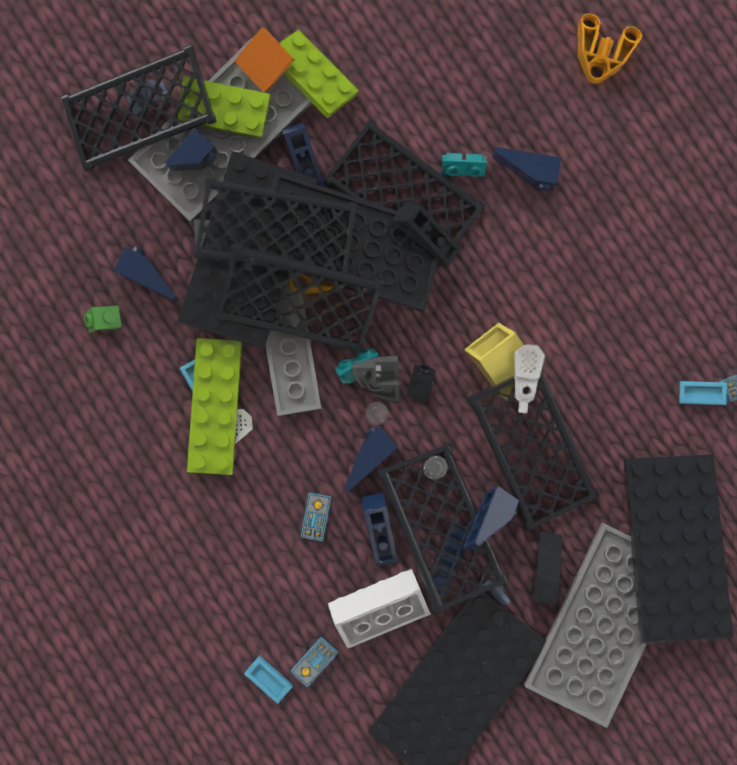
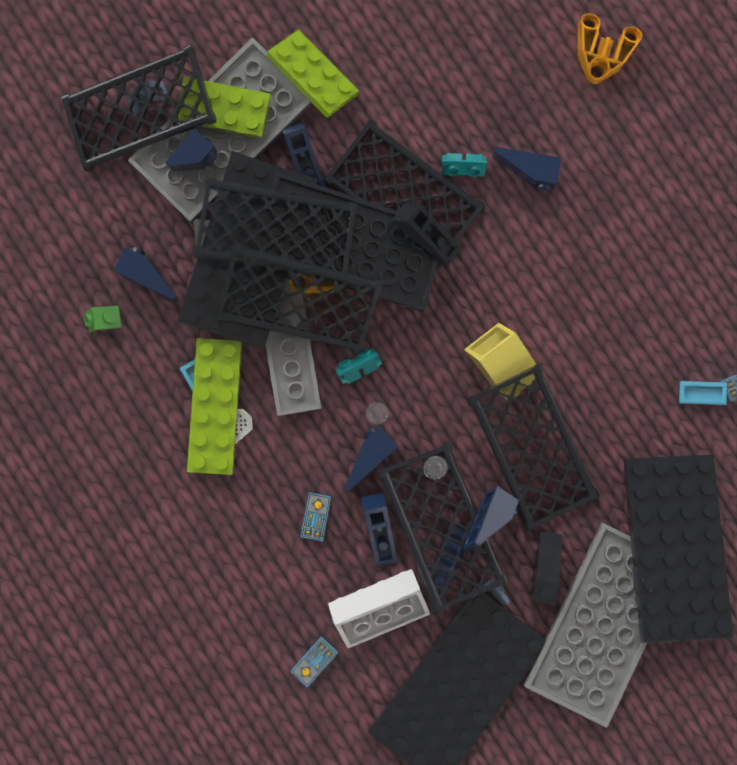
(264, 60): orange tile -> none
(268, 679): medium azure tile -> none
(380, 376): dark grey brick -> none
(421, 382): black bracket -> none
(526, 378): white piece -> none

